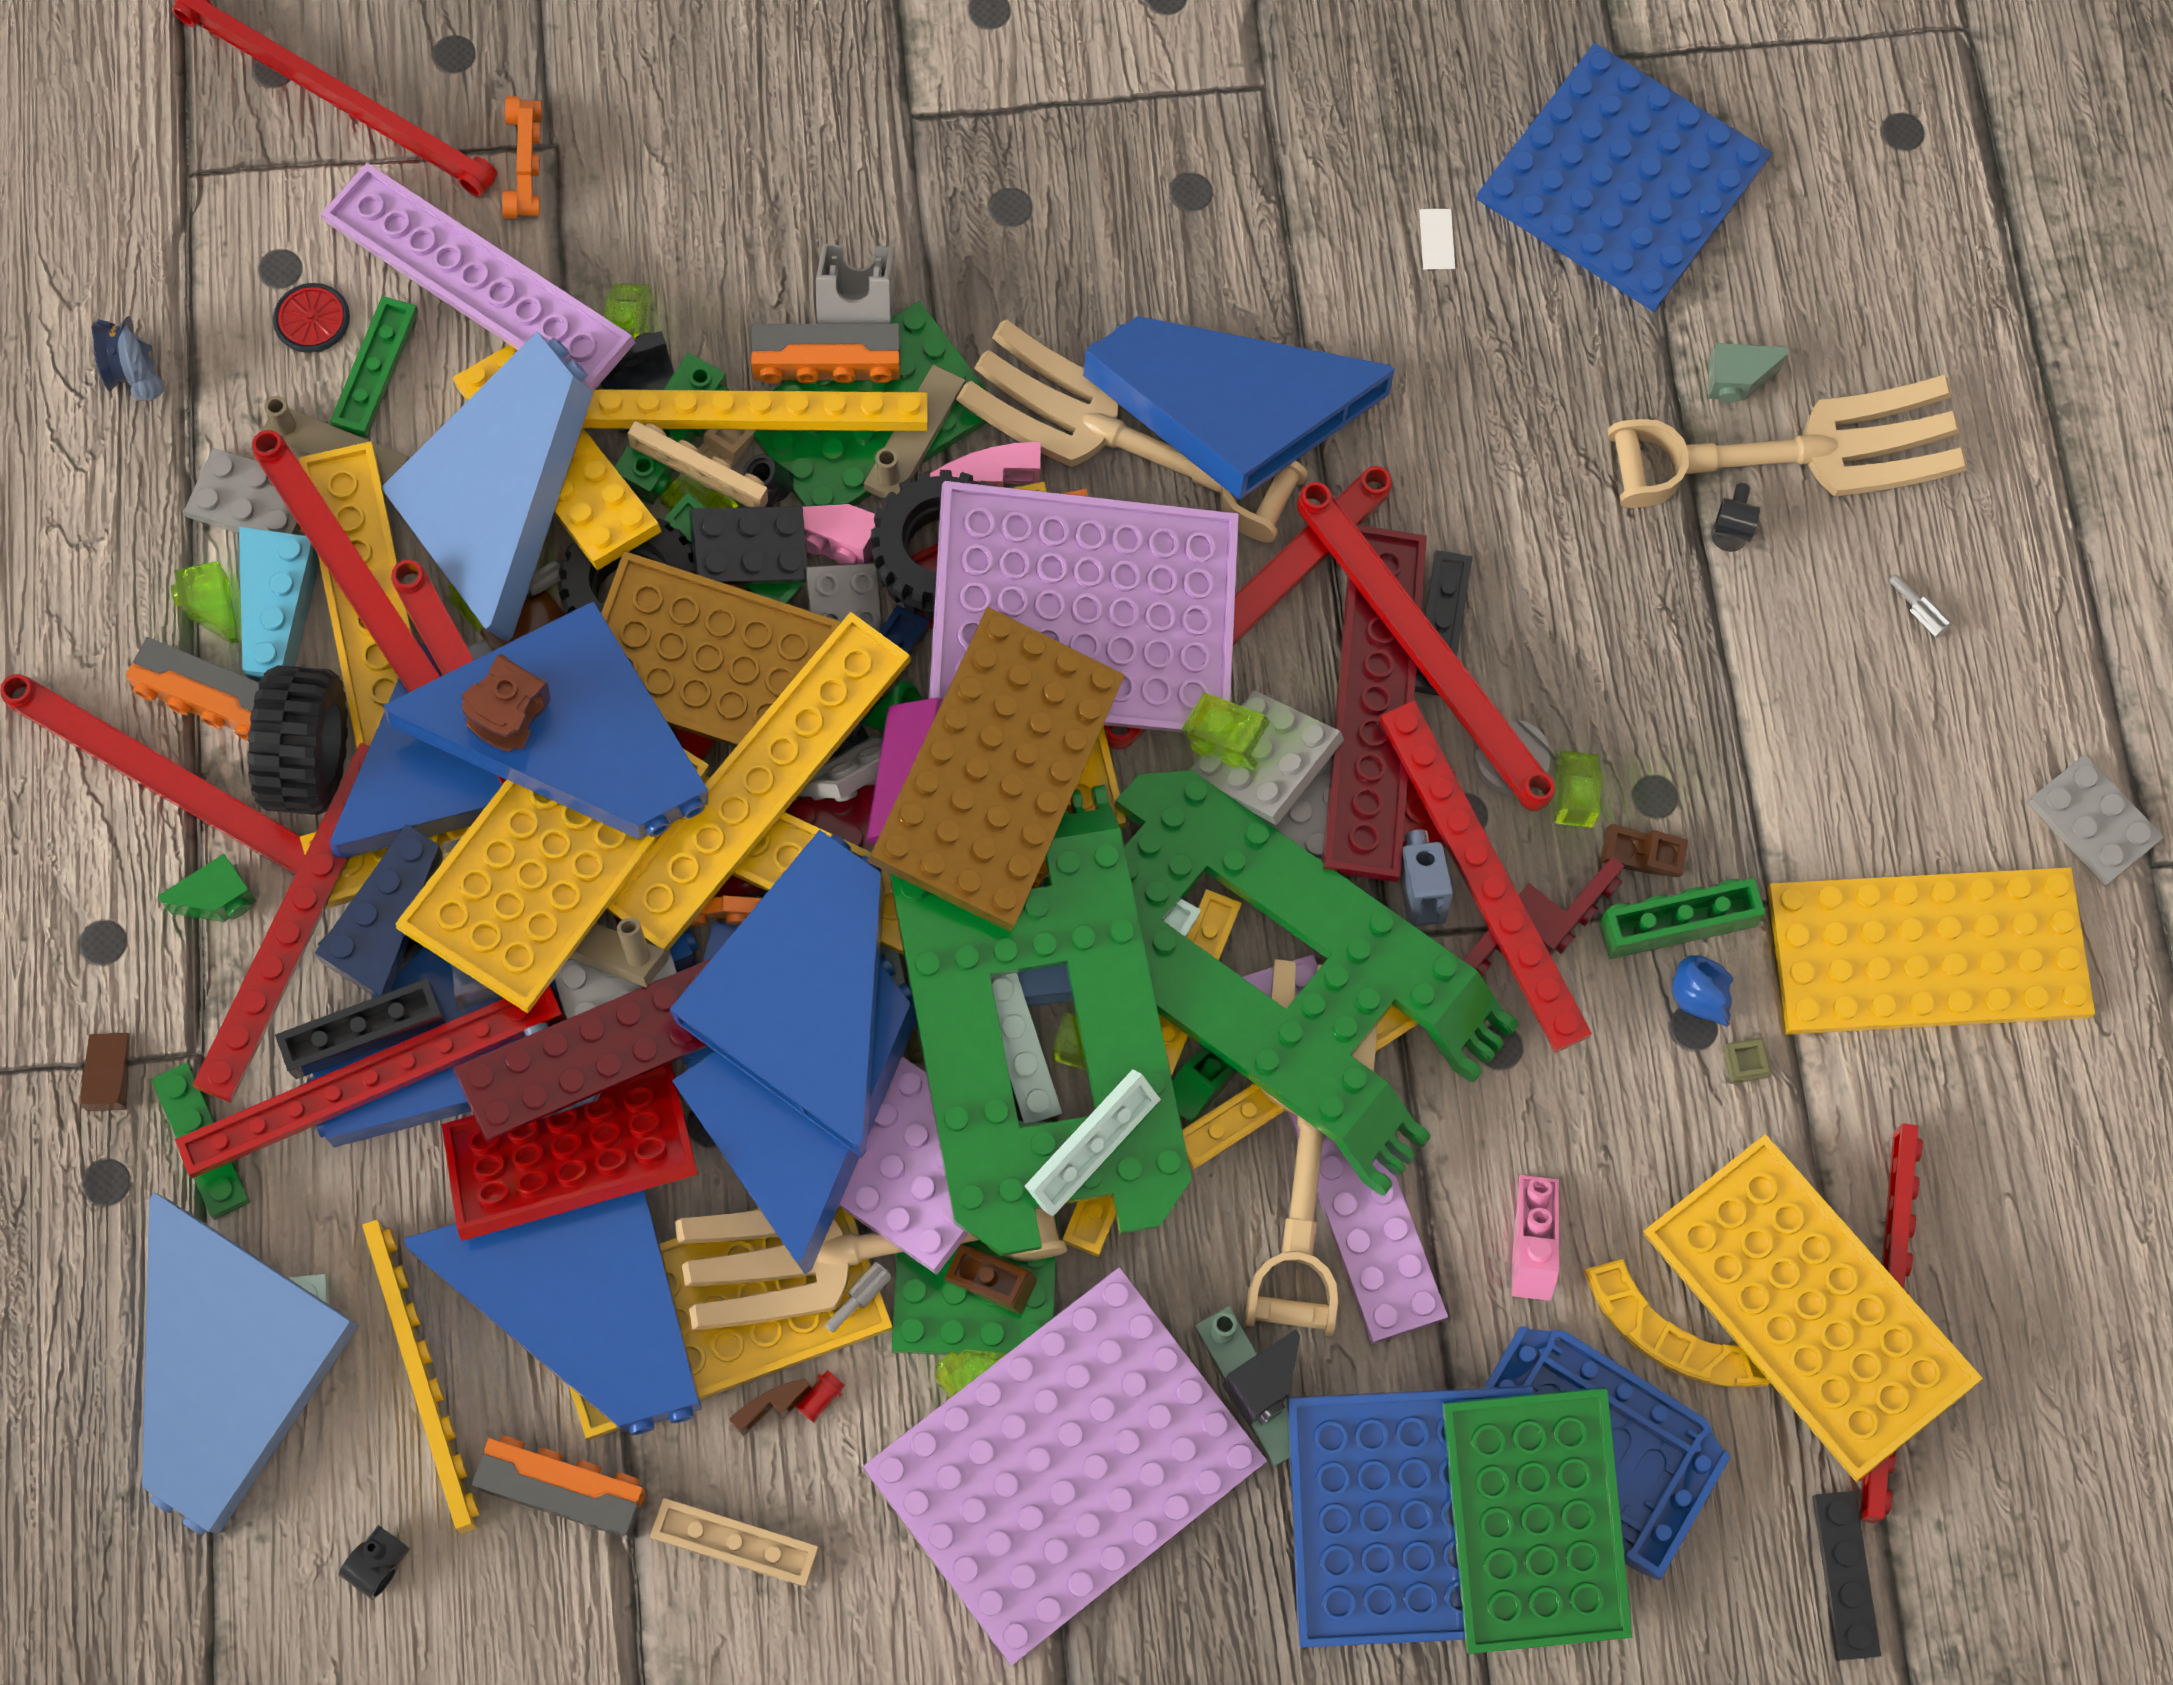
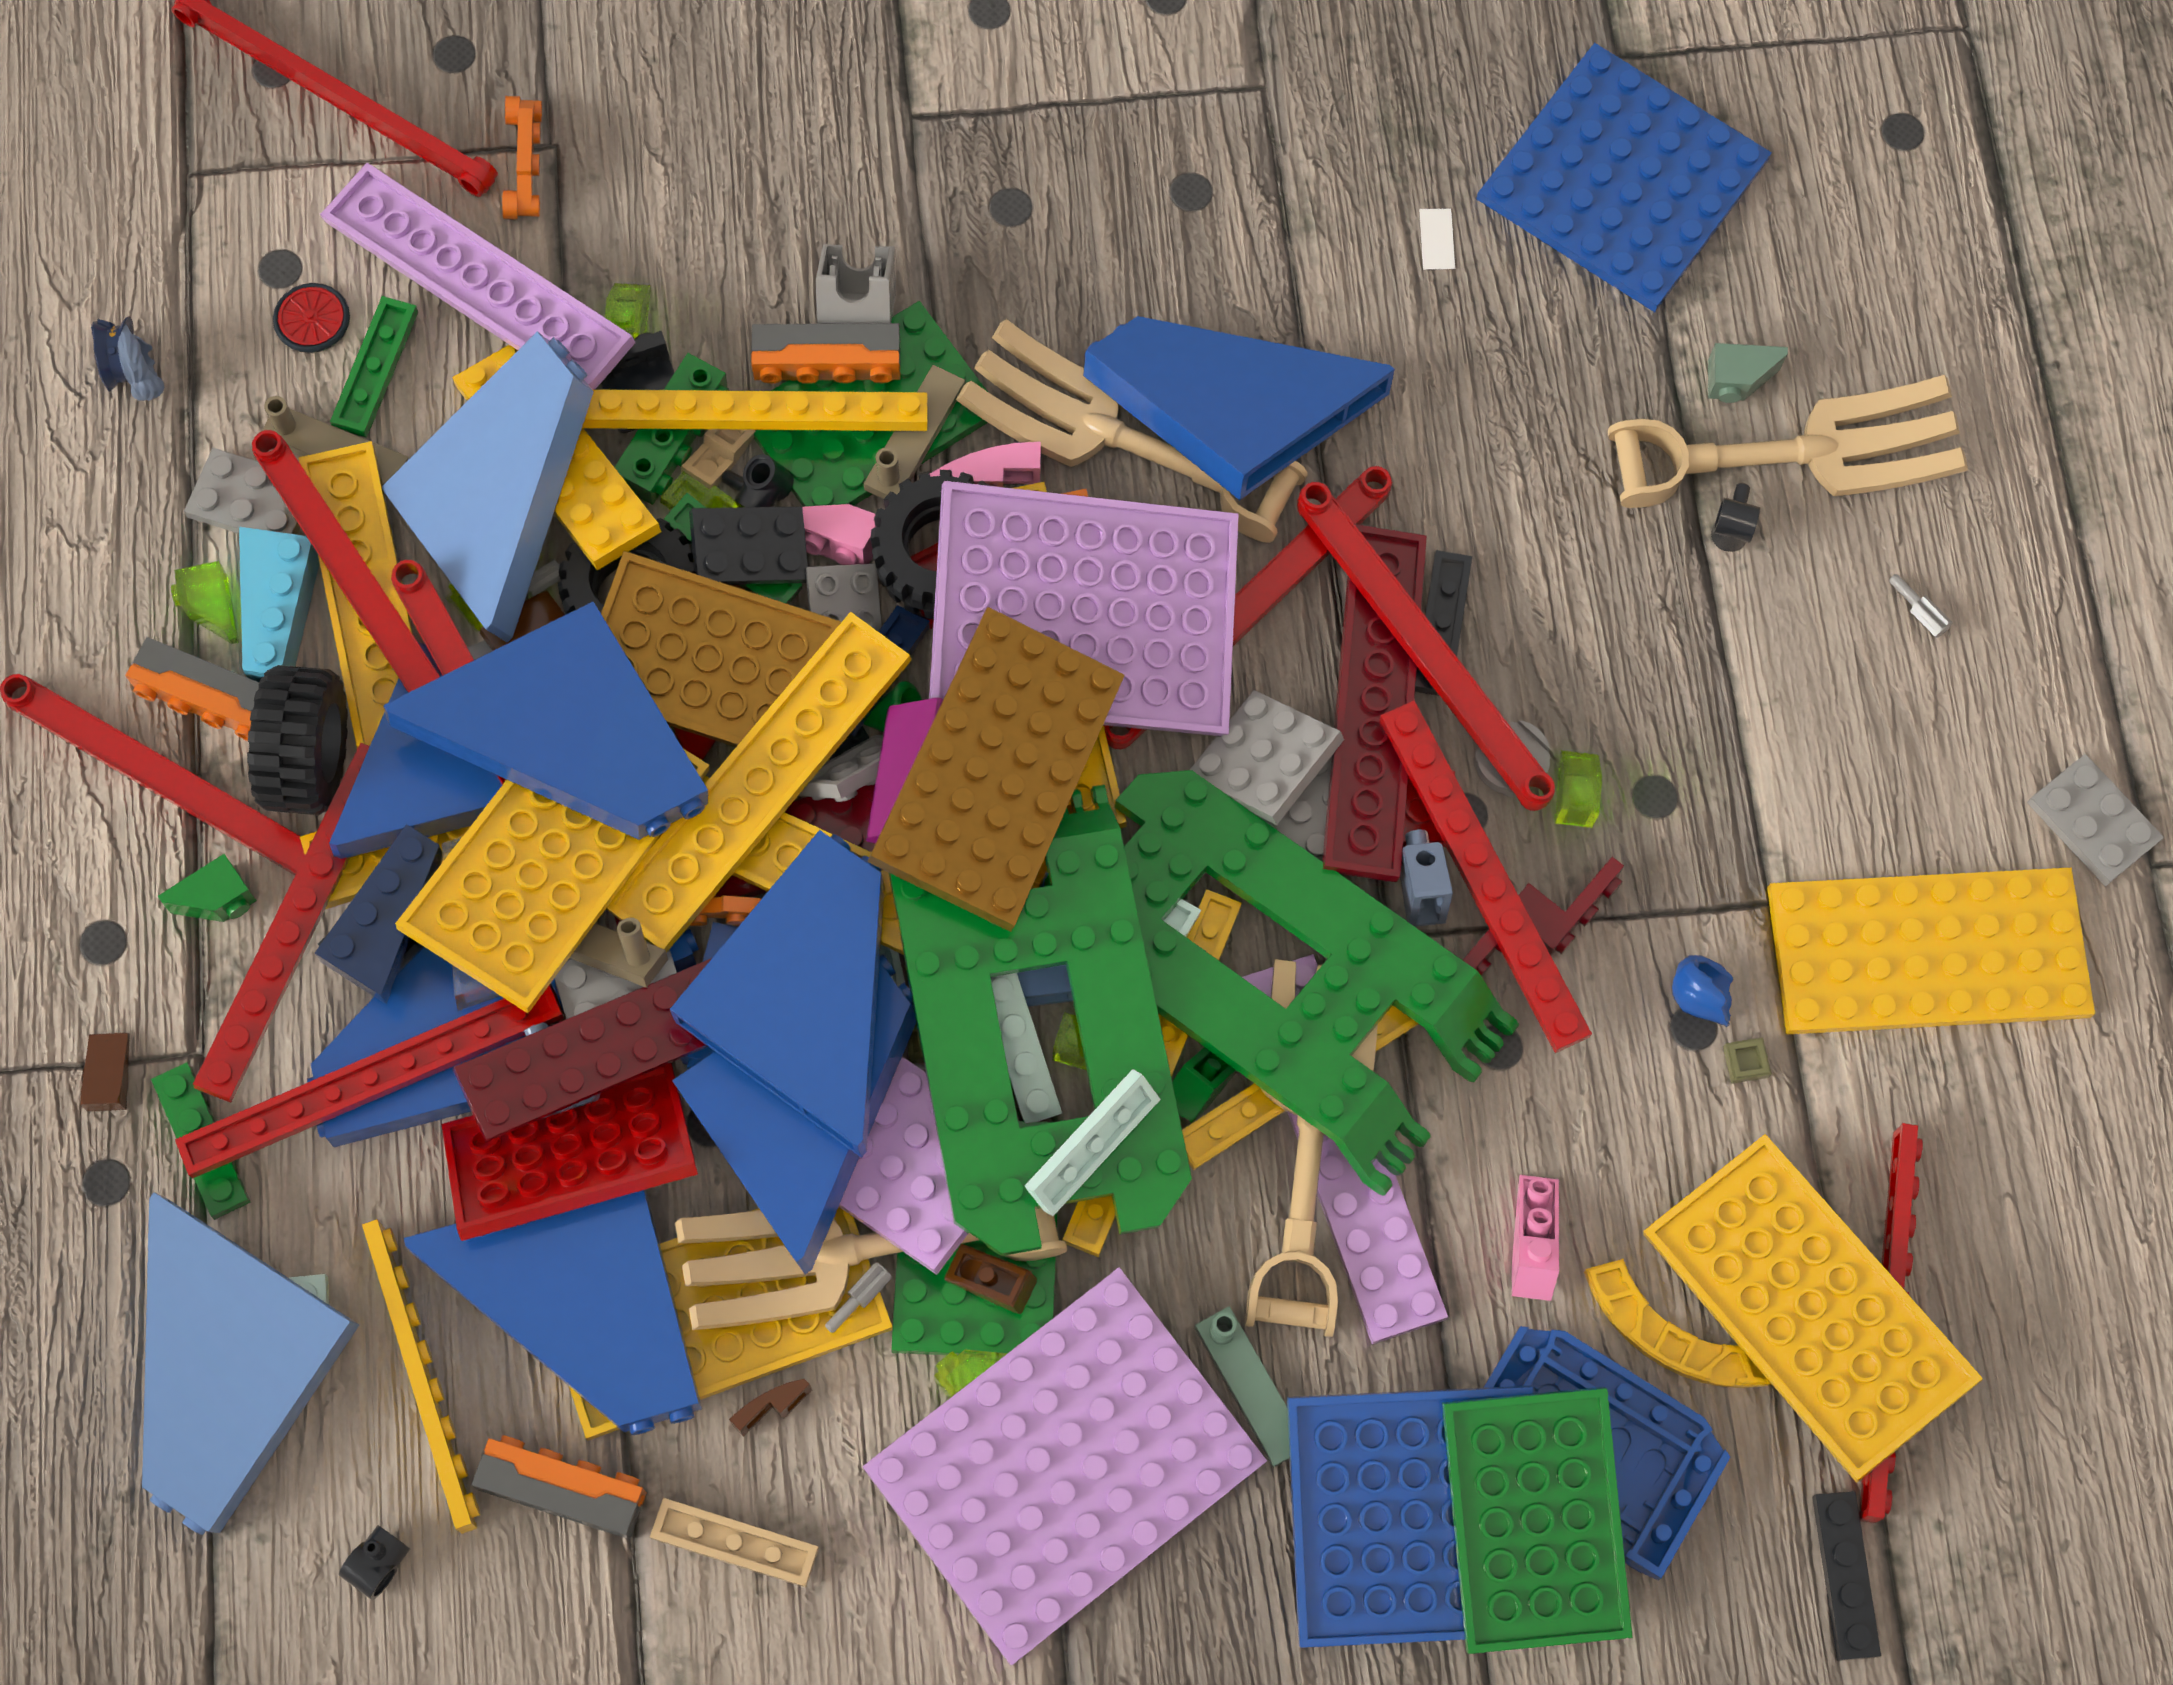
(360, 1029): black brick -> none
(505, 704): copper piece -> none
(688, 461): tan plate -> none
(820, 1396): red pin -> none
(1225, 731): clear neon green bracket -> none
(1264, 1381): black slope -> none
(1643, 852): reddish brown slope -> none
(1681, 917): green brick -> none

